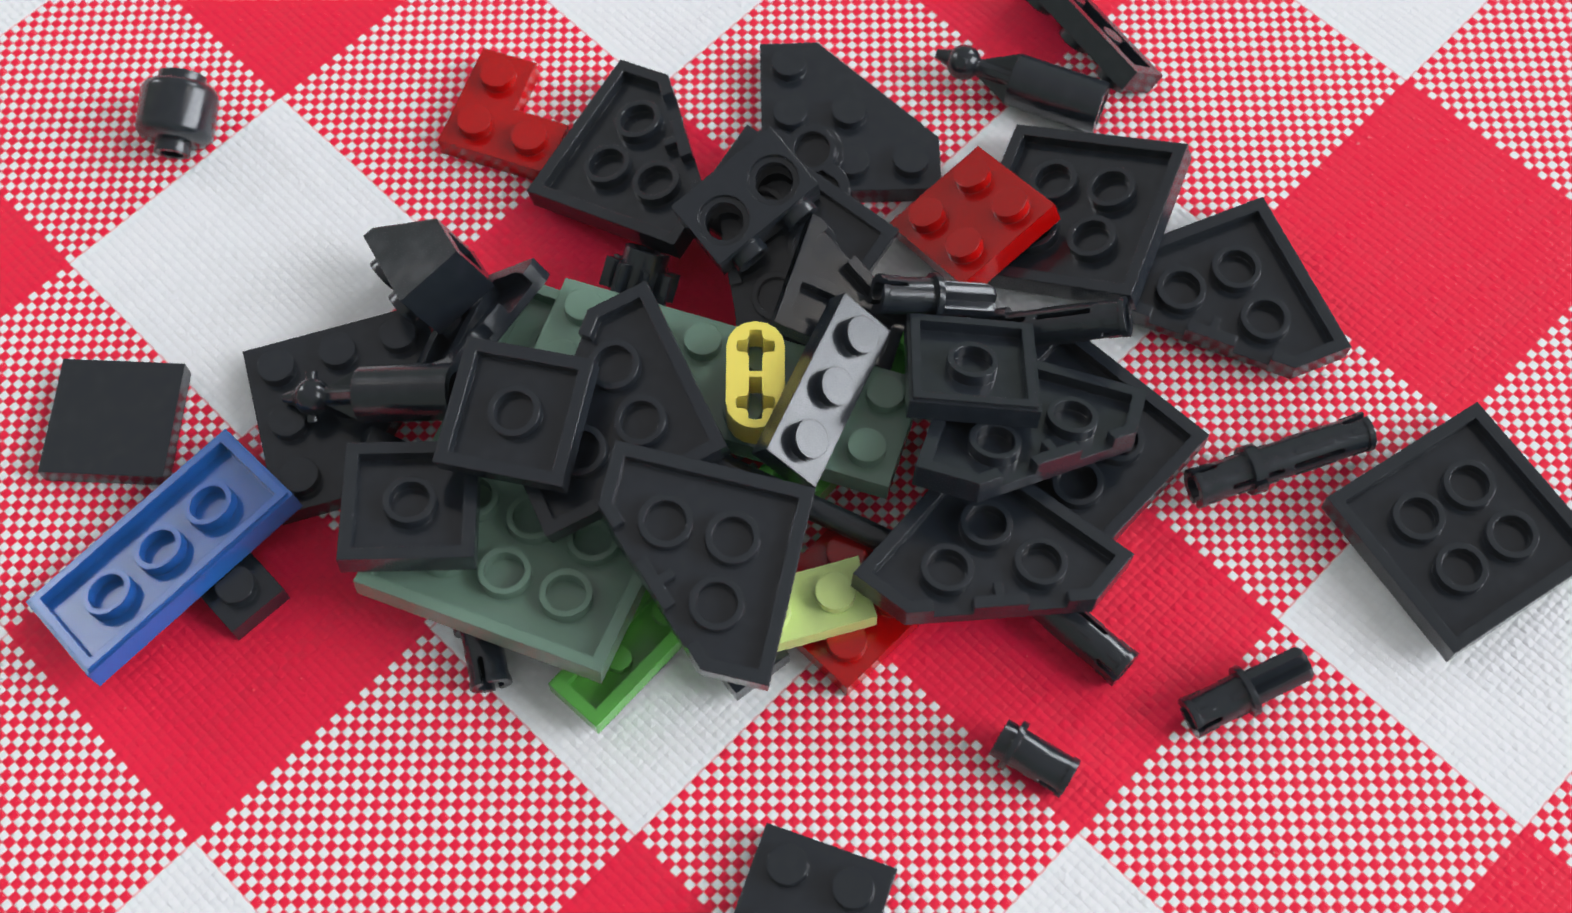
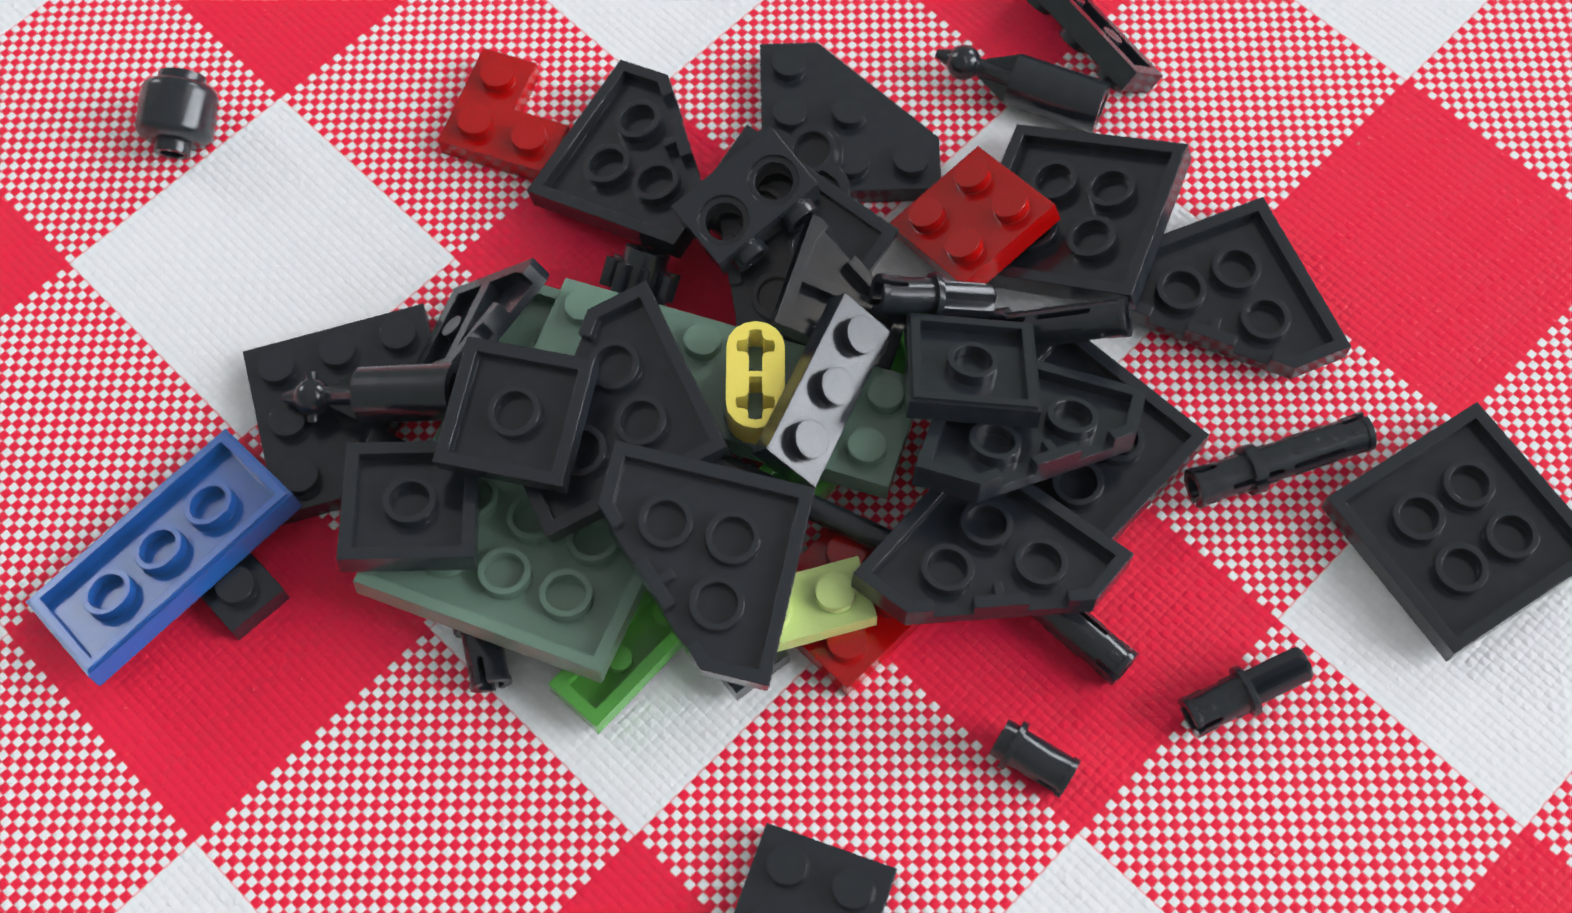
(115, 422): black tile -> none
(428, 270): black slope -> none

